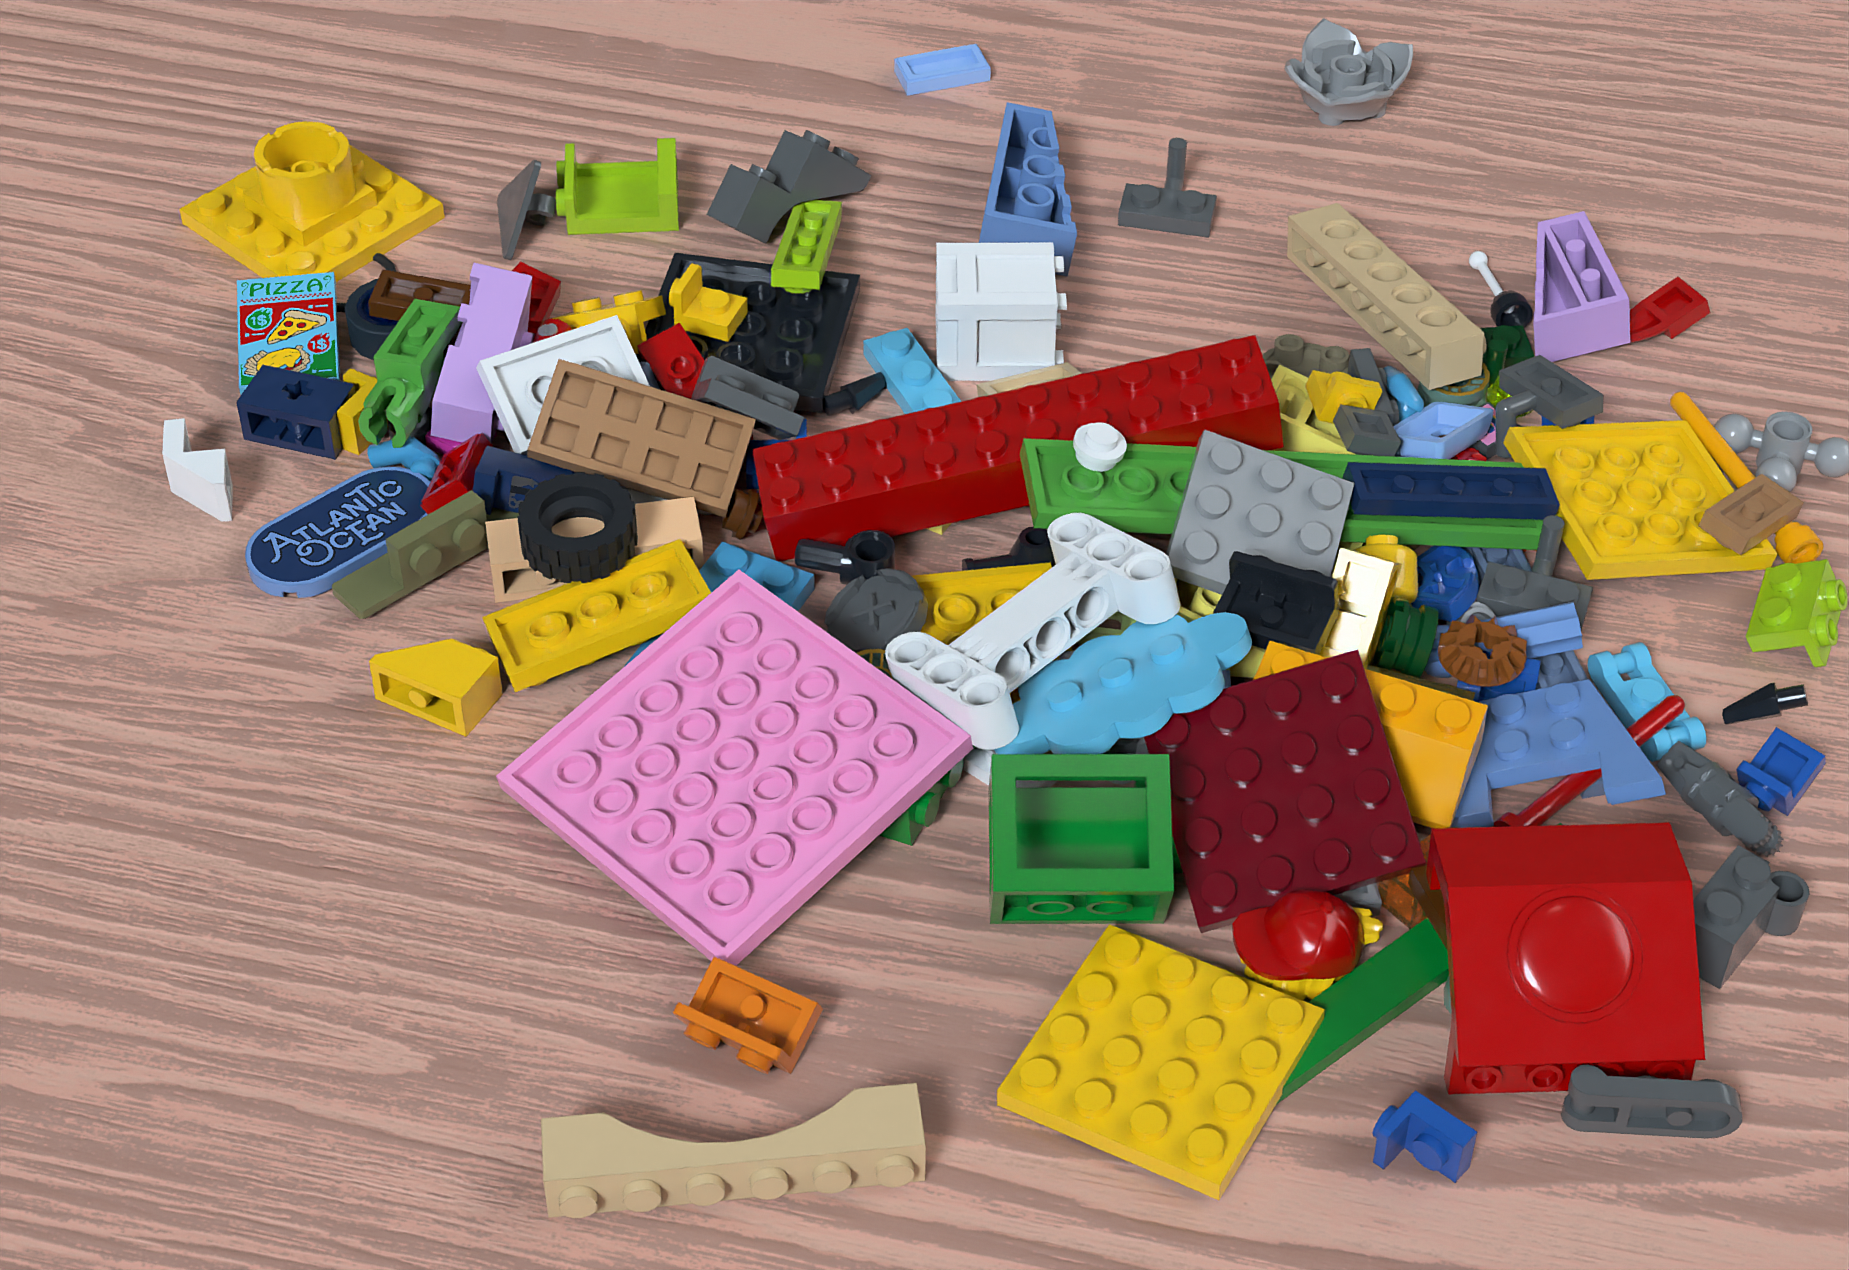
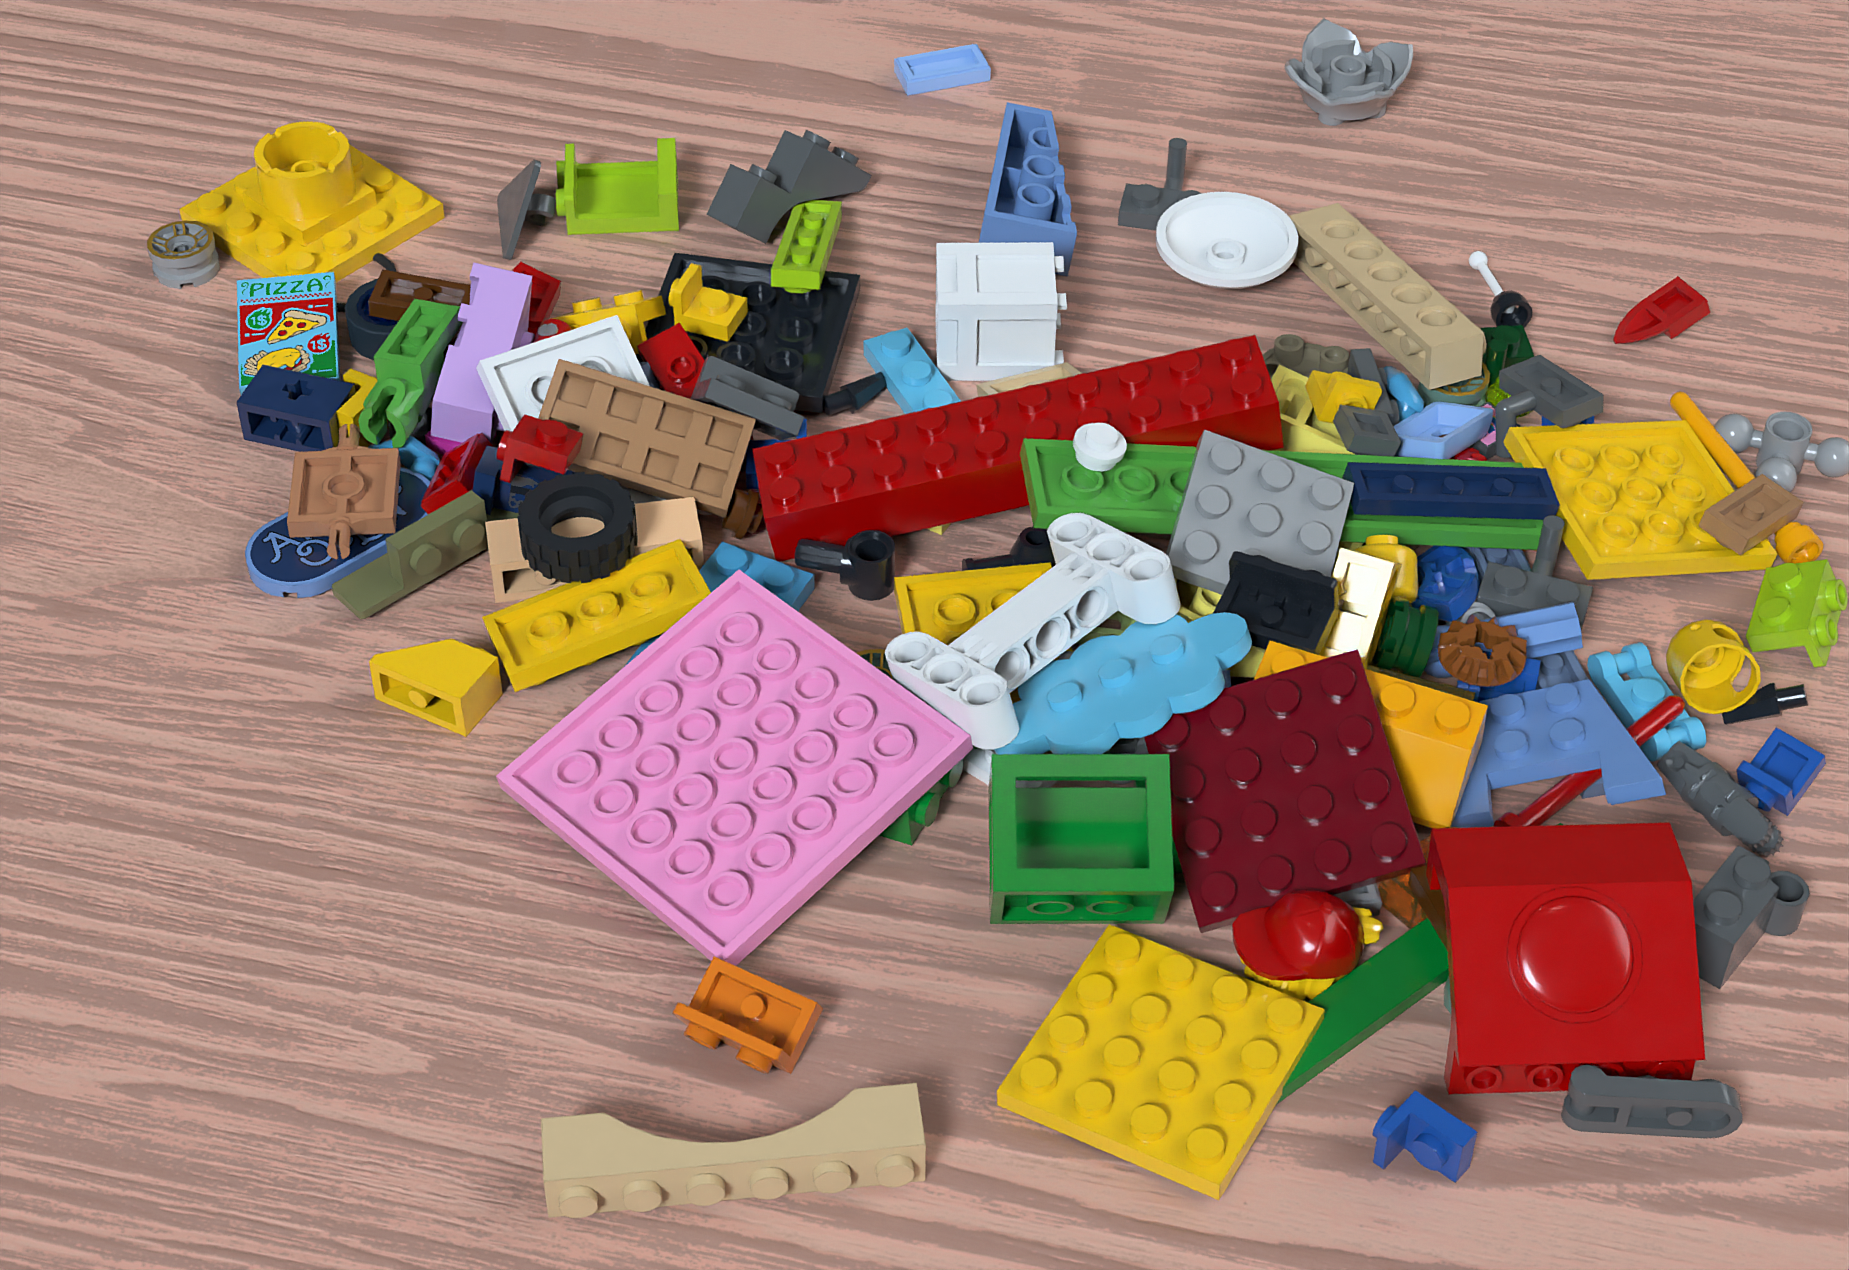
(183, 254): none -> light grey wheel
(197, 475): white slope -> none
(344, 492): none -> nougat plate
(538, 443): none -> red bracket
(877, 610): dark grey tile -> none
(1226, 240): none -> white dish
(1576, 292): lavender wedge -> none
(1704, 663): none -> yellow helmet

